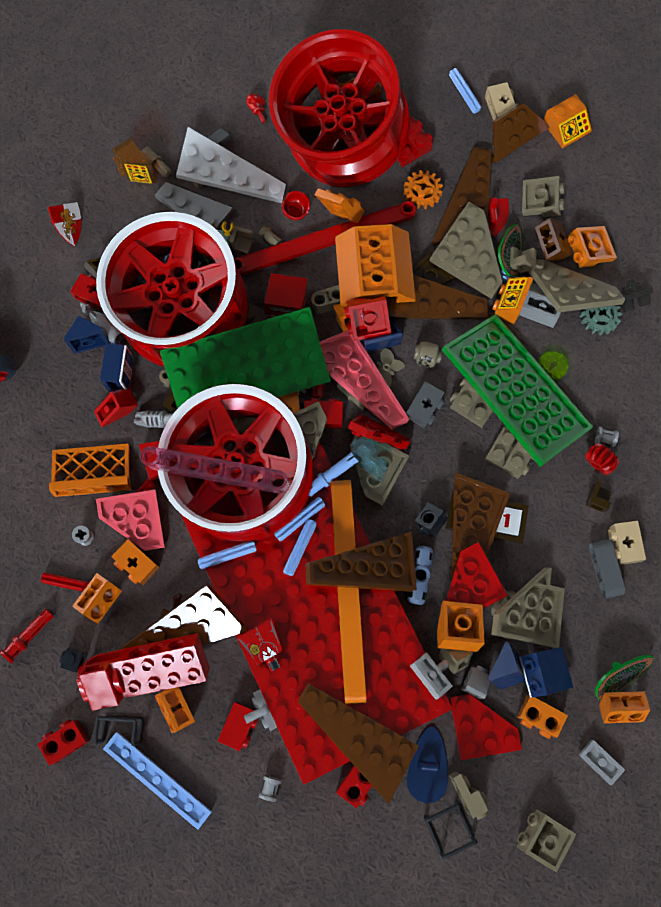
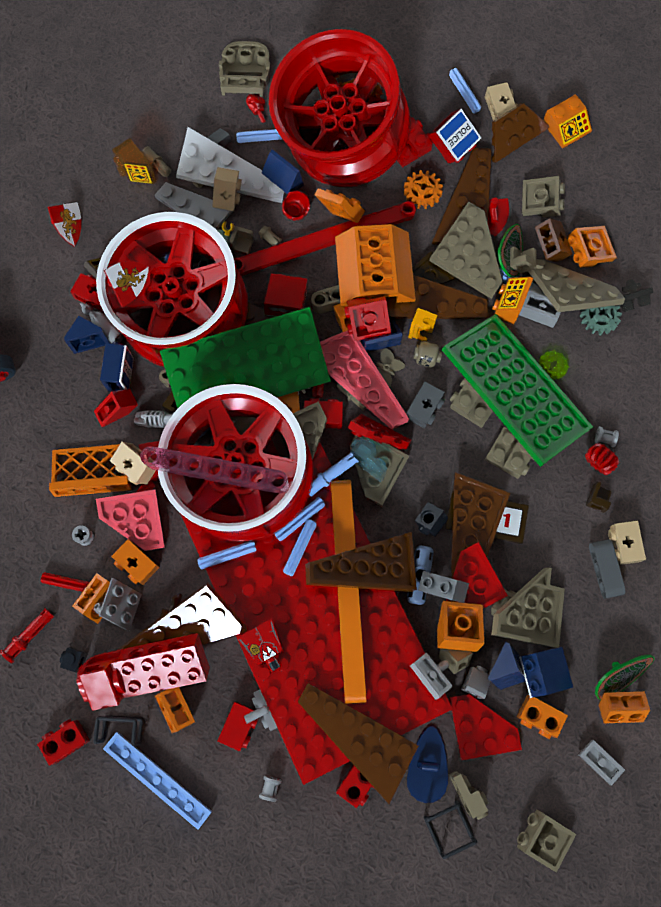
(119, 604): none -> light grey hinge
(127, 280): none -> shield
(128, 462): none -> tan brick
(225, 189): none -> tan brick
(244, 59): none -> dark tan slope
(260, 135): none -> light blue axle
(282, 173): none -> dark blue slope
(422, 321): none -> light orange hinge
(443, 587): none -> dark grey brick
(455, 136): none -> piece

